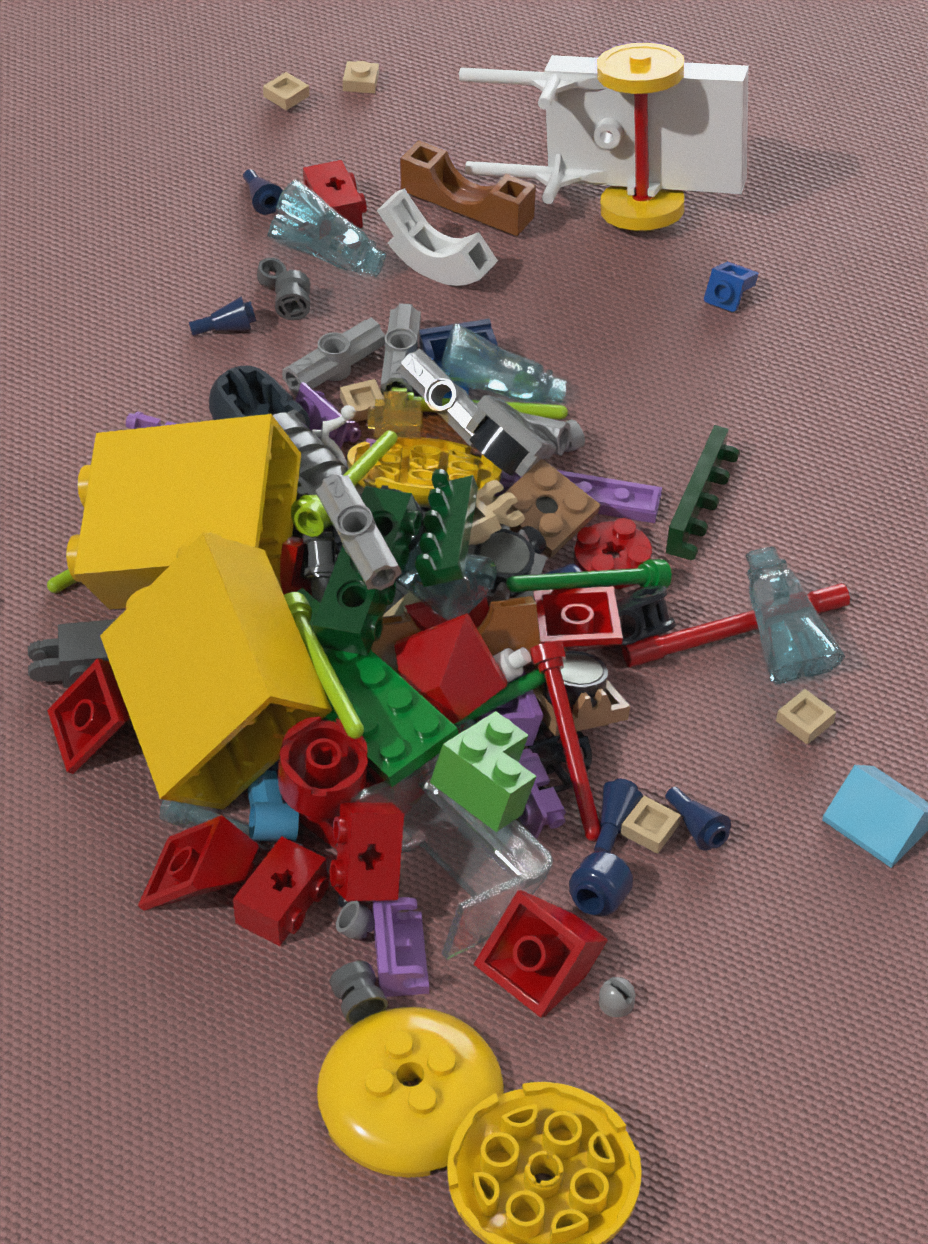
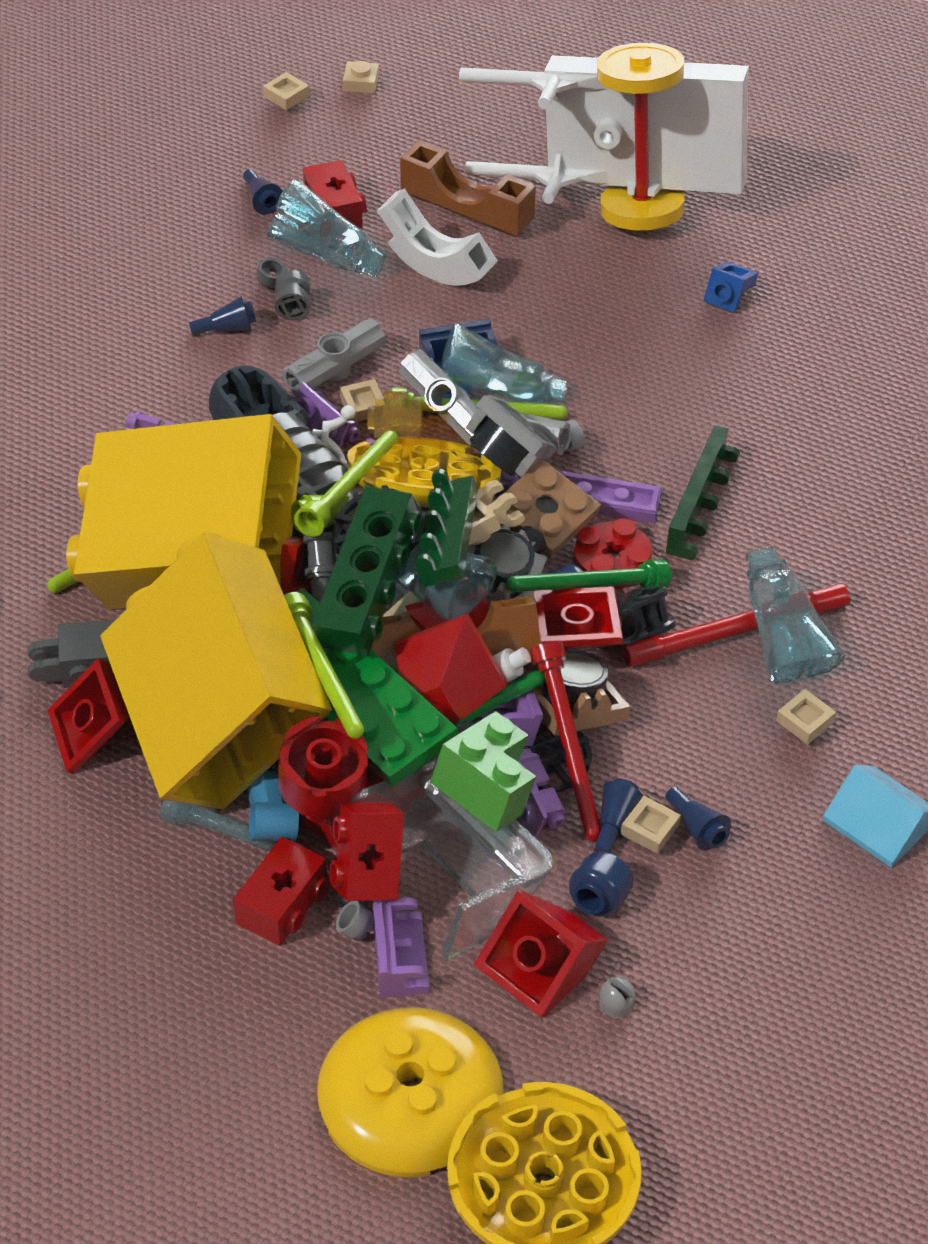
(200, 863): red slope -> none
(356, 988): dark grey wheel -> none
(358, 532): light grey piece -> none
(399, 342): light grey piece -> none

